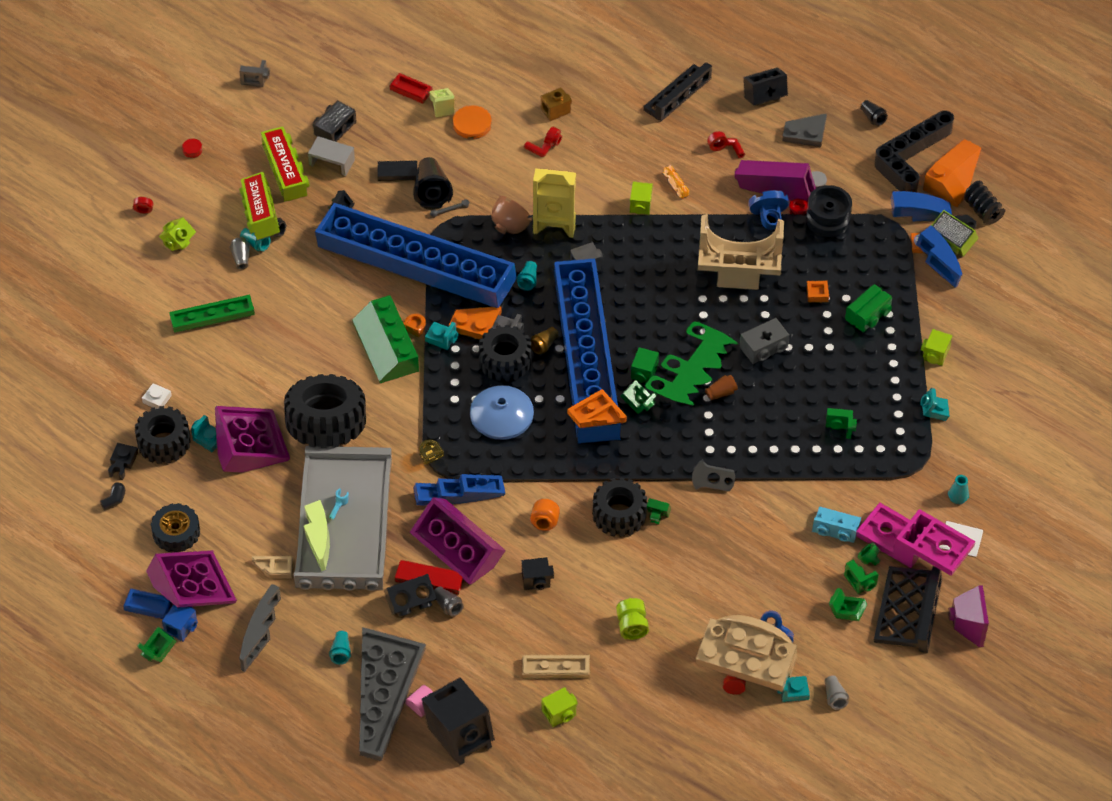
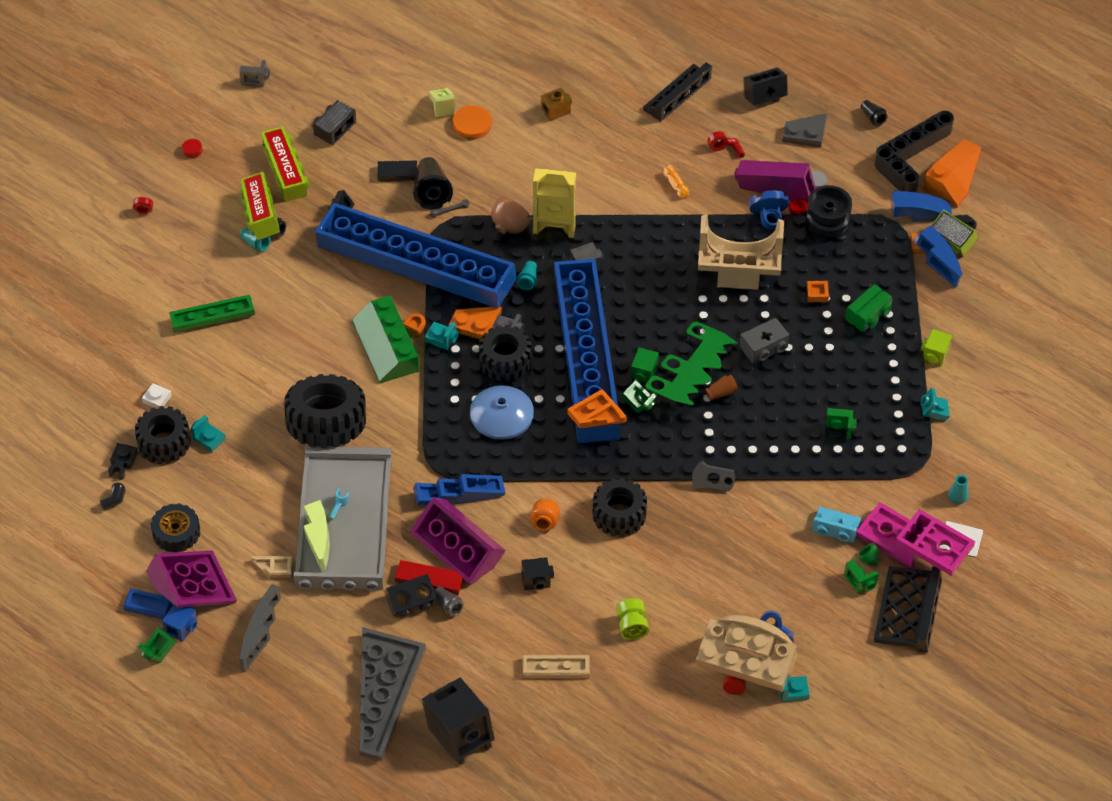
(177, 234): lime brick -> none
(240, 251): flat silver cone -> none
(248, 438): magenta slope -> none
(332, 152): light grey panel -> none
(340, 649): teal cone -> none
(410, 88): red tile -> none
(414, 701): bright pink brick -> none
(430, 451): clear yellow tile -> none
(542, 341): pearl gold cone -> none
(551, 139): red plate -> none
(559, 707): lime brick -> none
(641, 198): lime brick -> none
(657, 510): green tile -> none
(836, 694): light grey cone -> none
(847, 607): green bracket -> none
(970, 615): magenta slope -> none
(983, 203): black piece -> none

